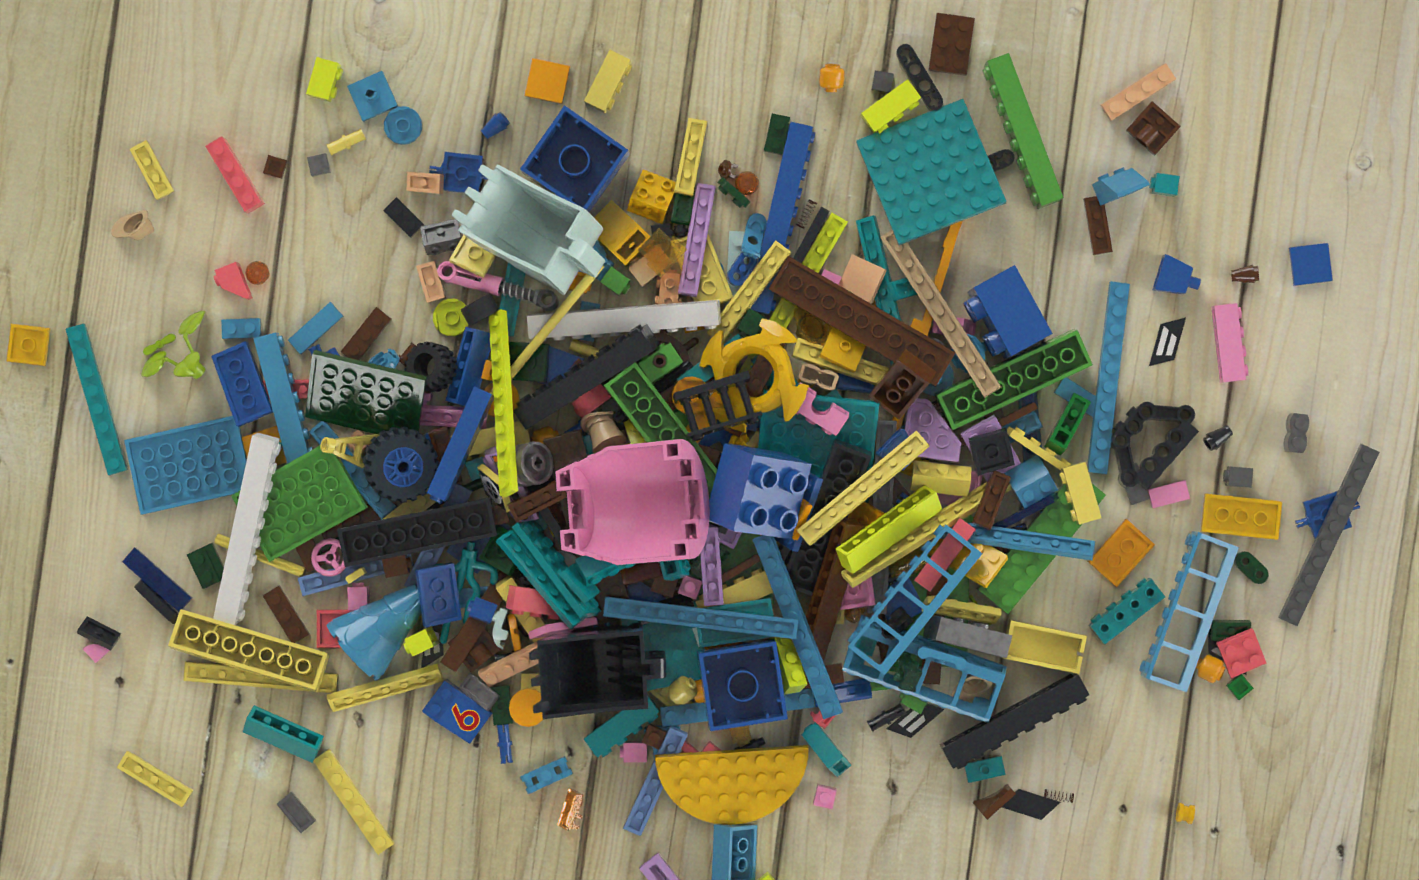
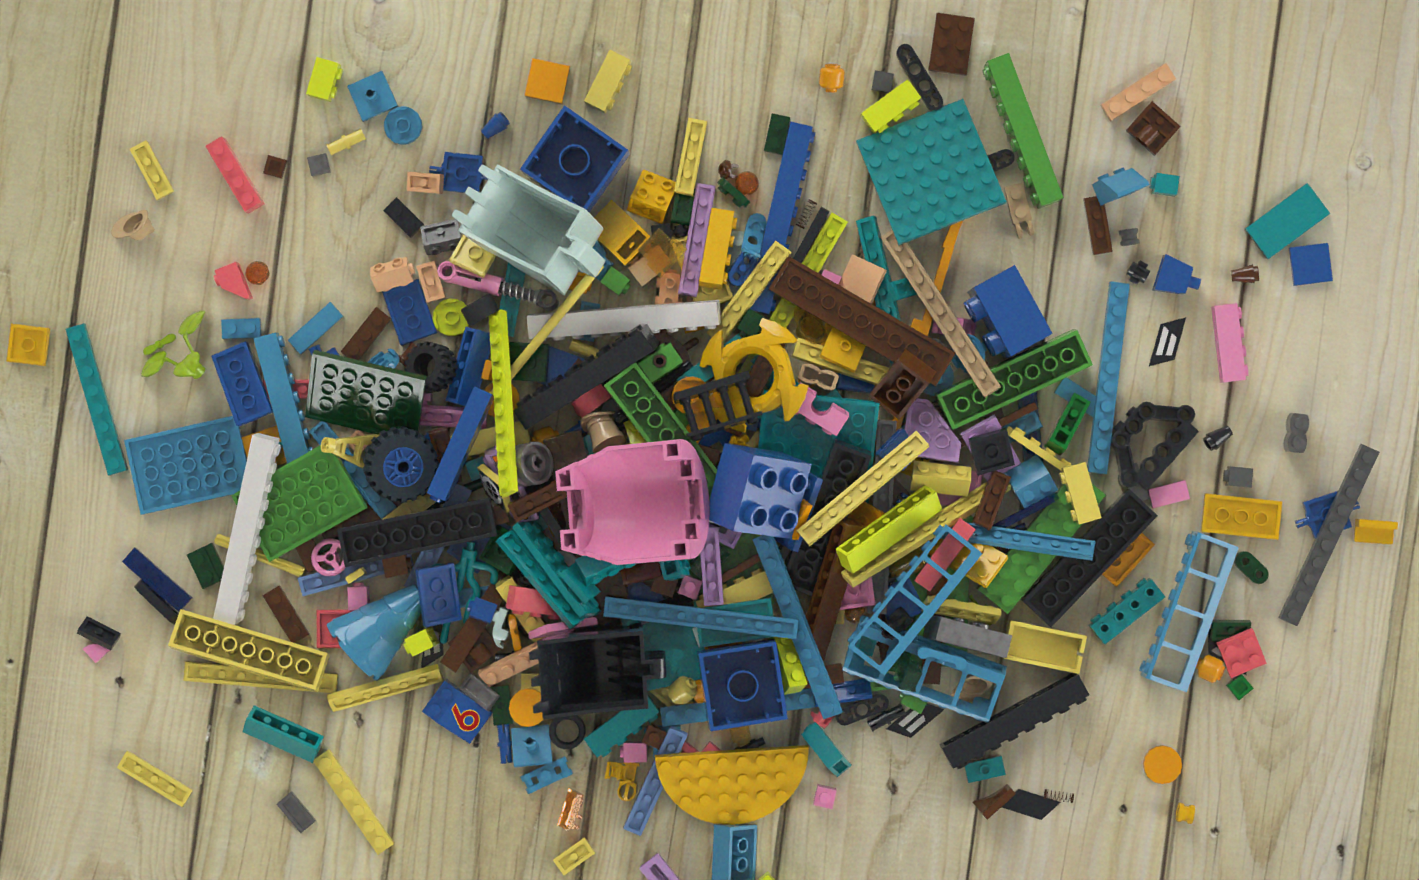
(392, 274): none -> light nougat brick
(409, 312): none -> blue tile
(531, 746): none -> dark azure tile
(567, 745): none -> black tyre
(574, 856): none -> light yellow plate
(623, 772): none -> yellow piece
(716, 249): none -> yellow brick
(846, 709): none -> black beam
(1018, 208): none -> tan hinge
(1074, 576): none -> black brick
(1129, 237): none -> dark grey wheel
(1138, 272): none -> black gear
(1162, 764): none -> light orange tile
(1287, 221): none -> teal tile
(1374, 531): none -> yellow panel

